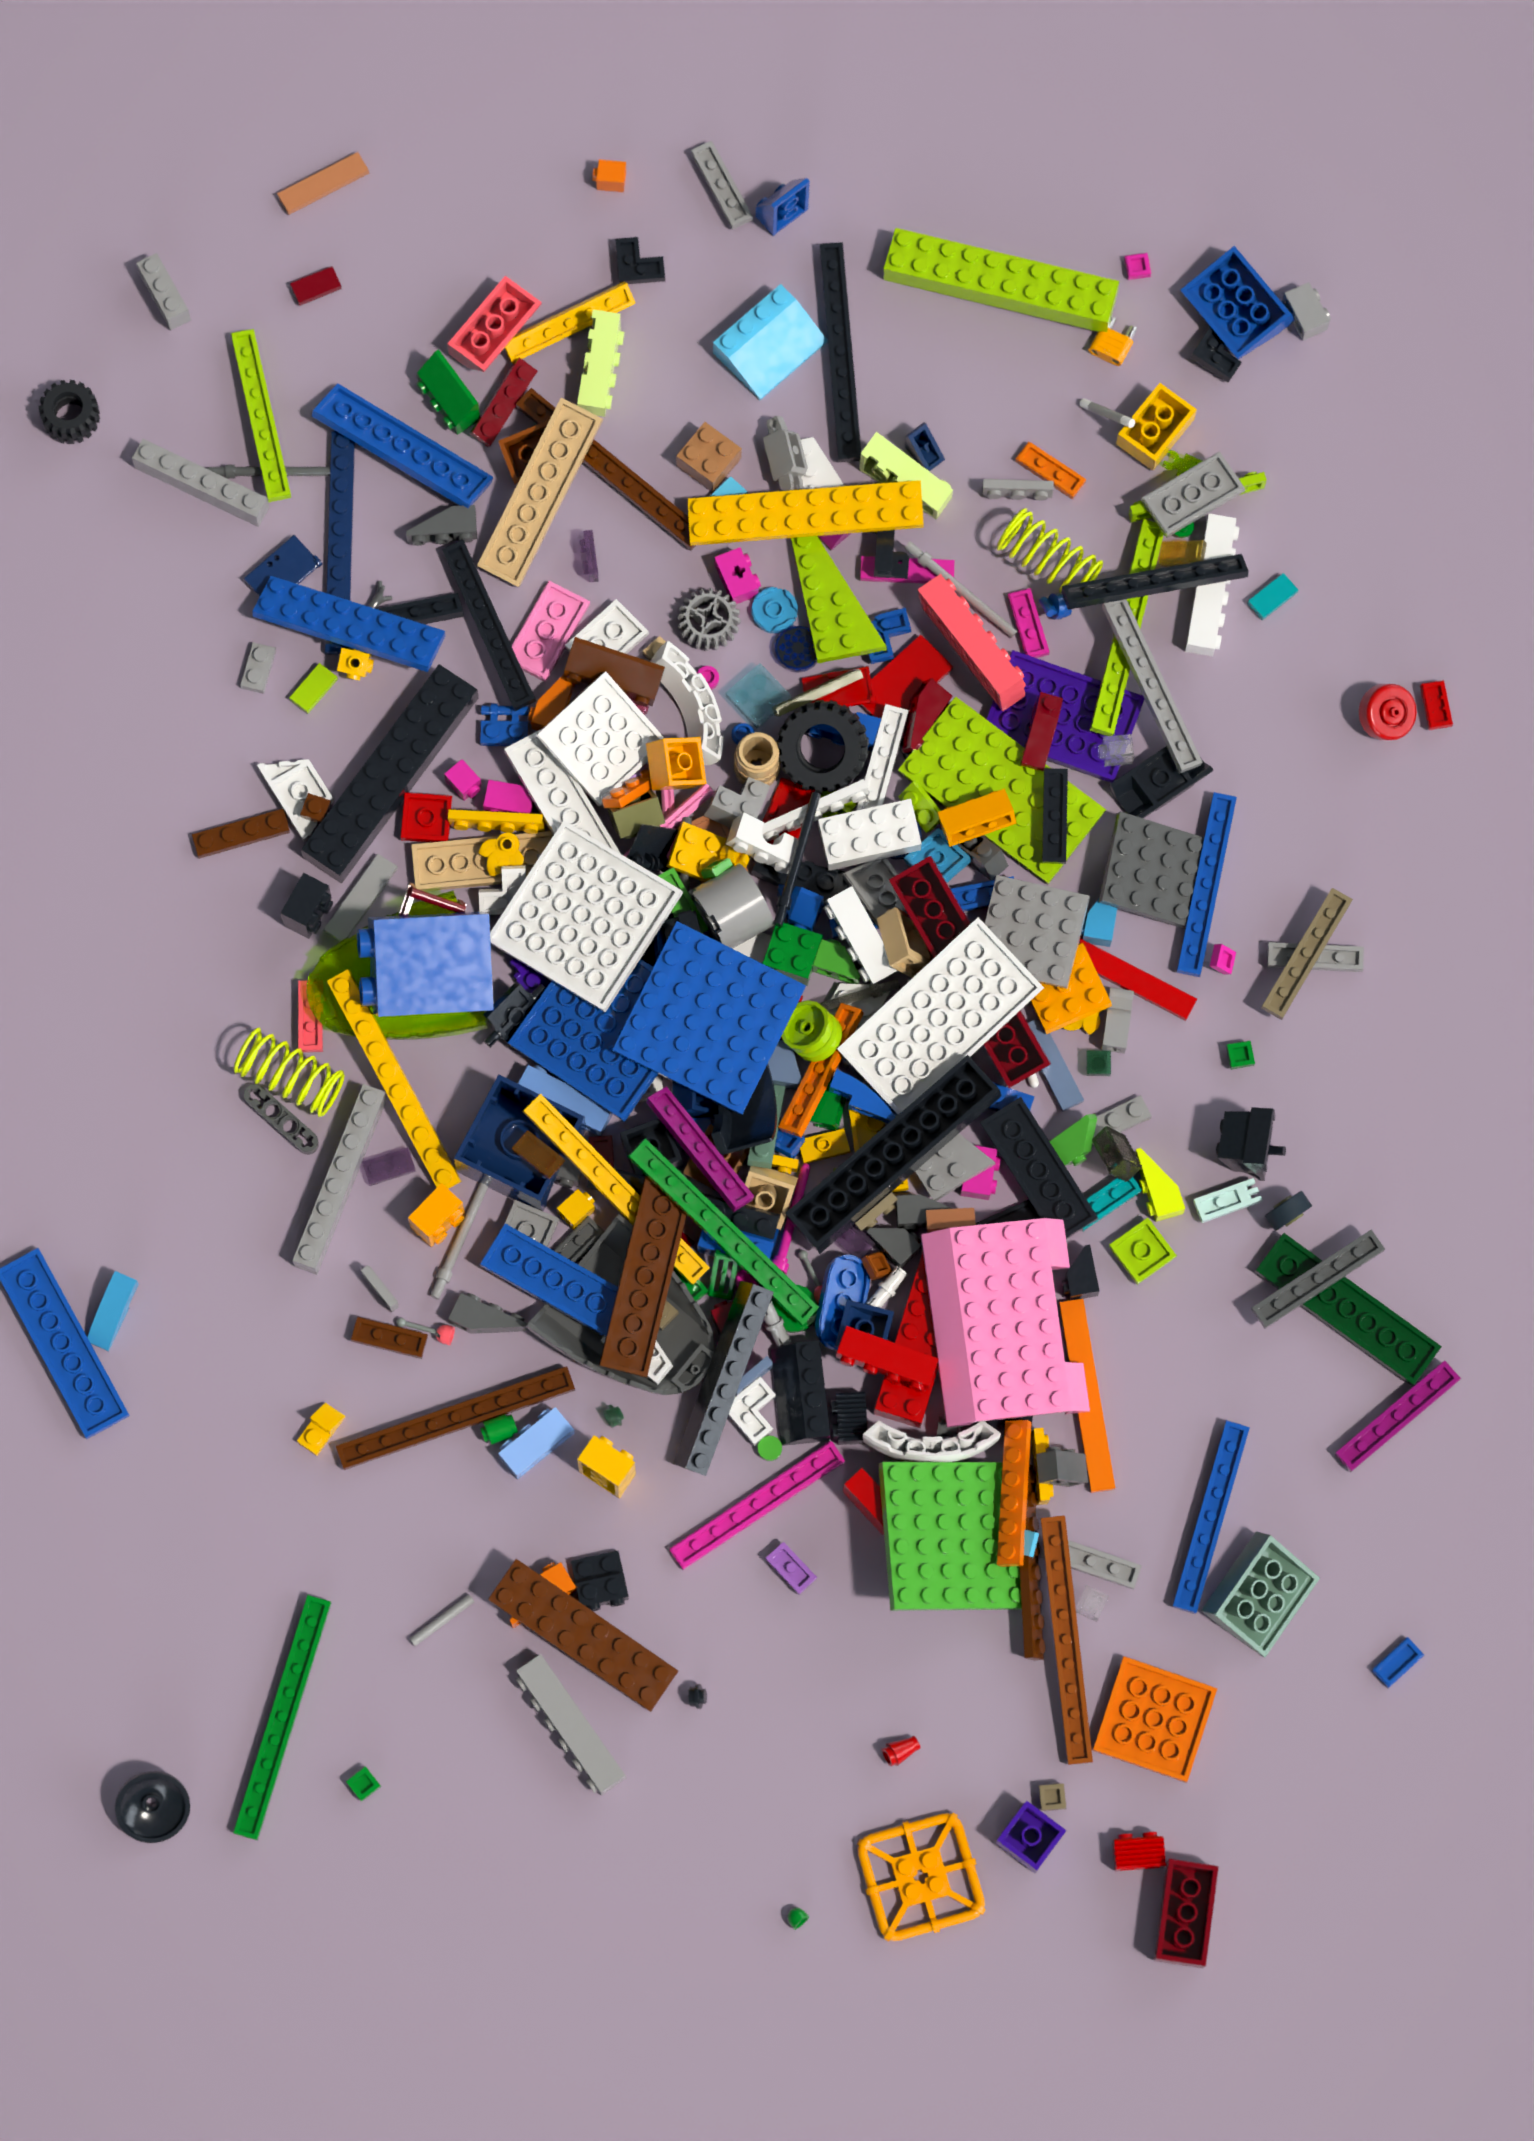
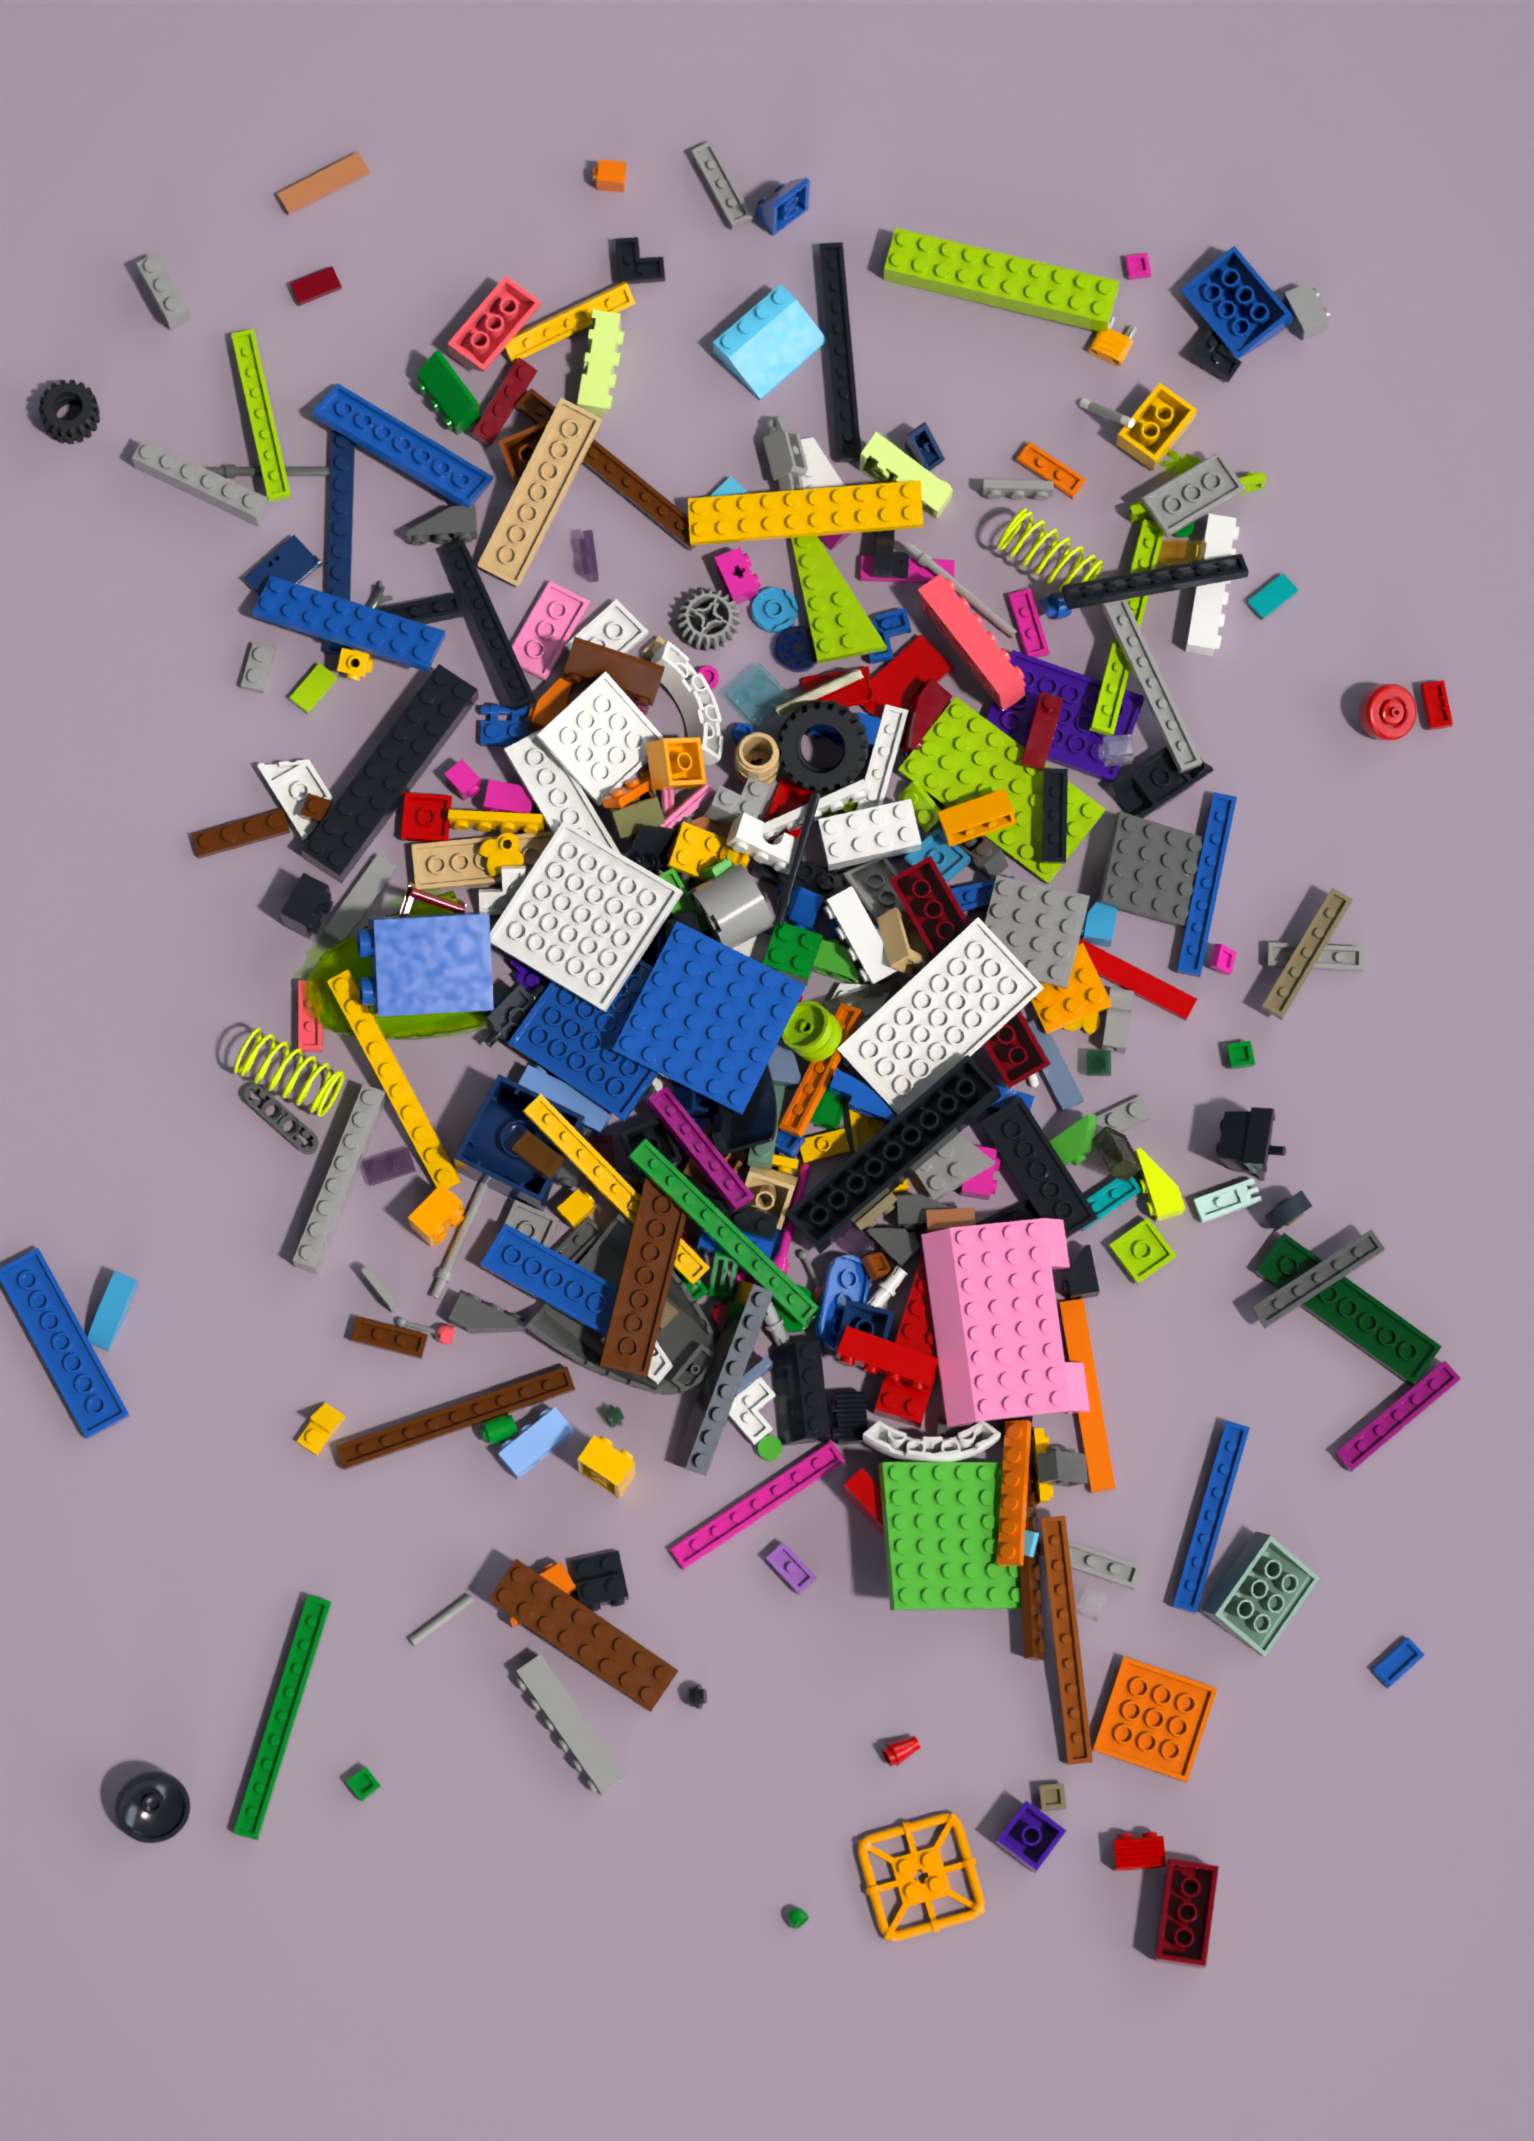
(708, 457): medium nougat brick -> none

